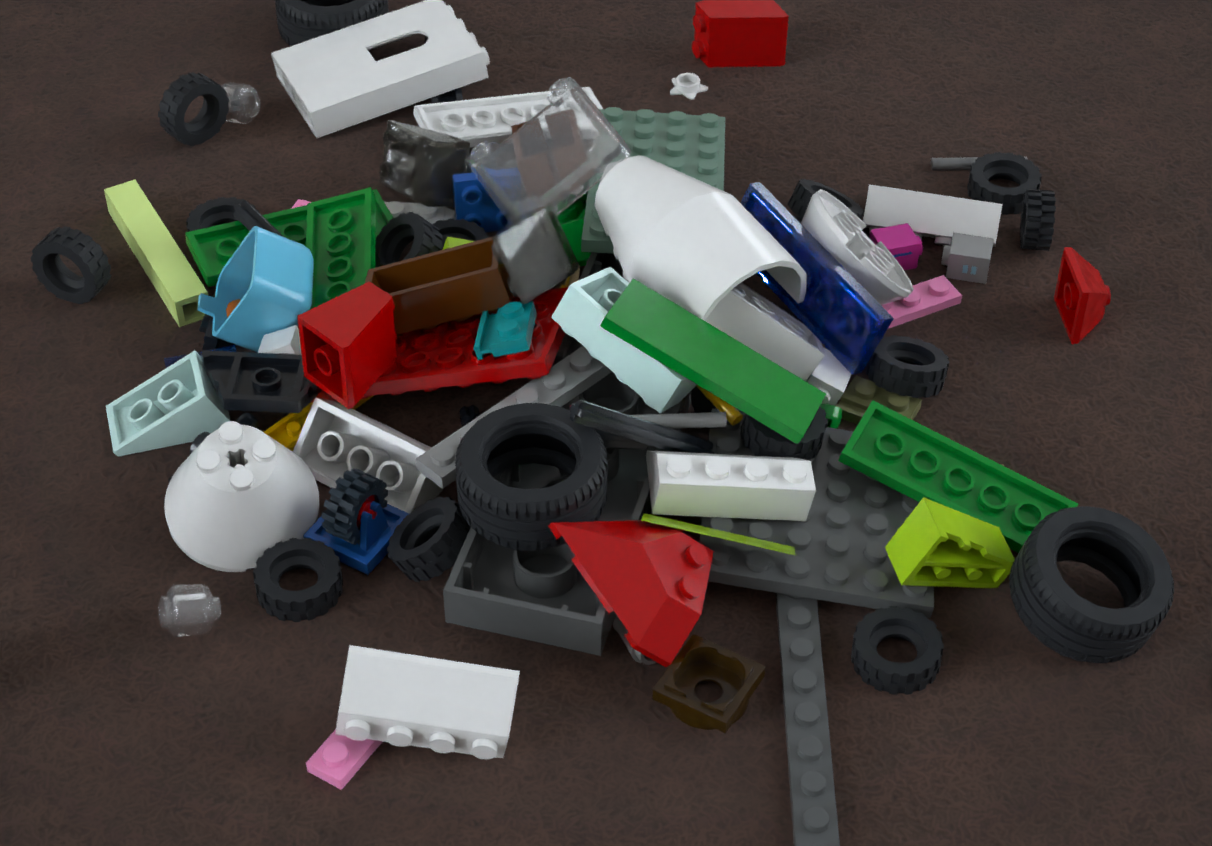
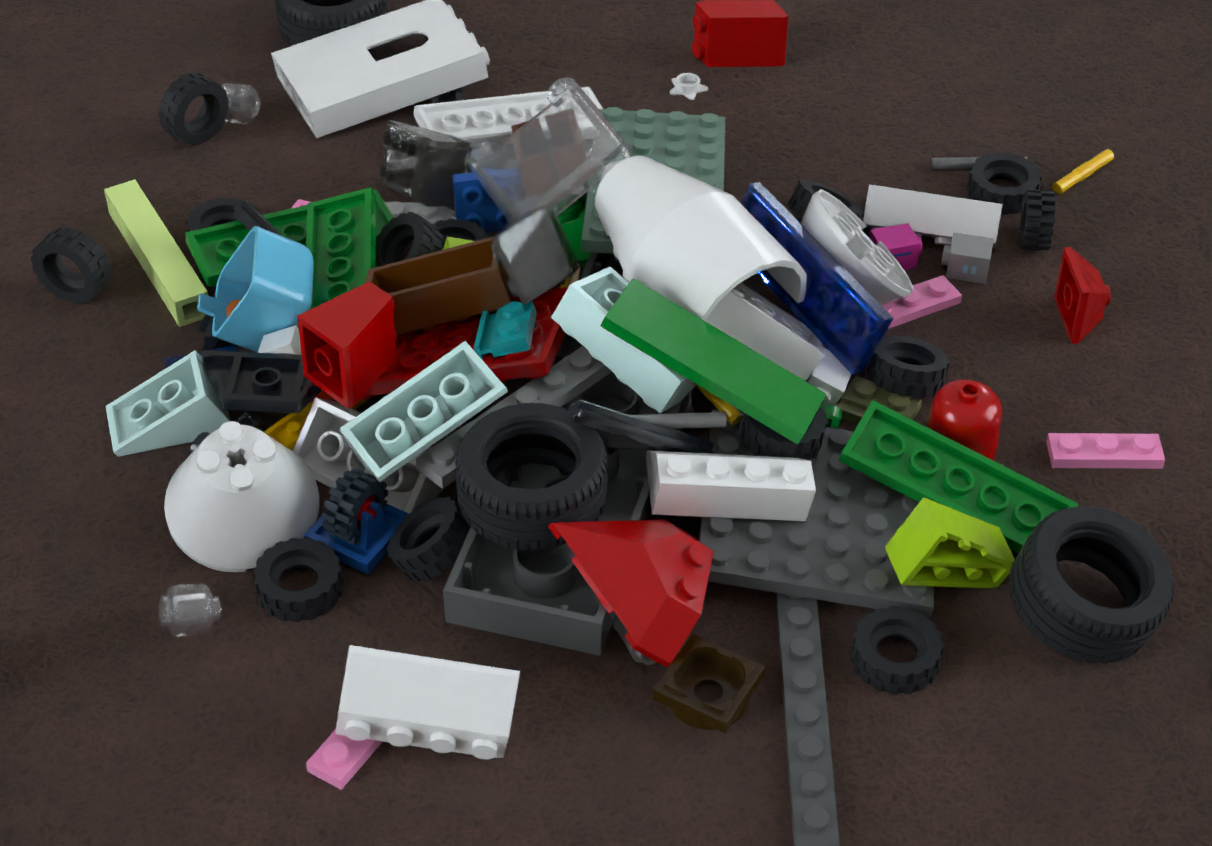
(422, 411): none -> light aqua slope
(718, 533): lime sticker -> none
(968, 415): none -> red cylinder
(1083, 171): none -> yellow piece
(1105, 450): none -> bright pink plate

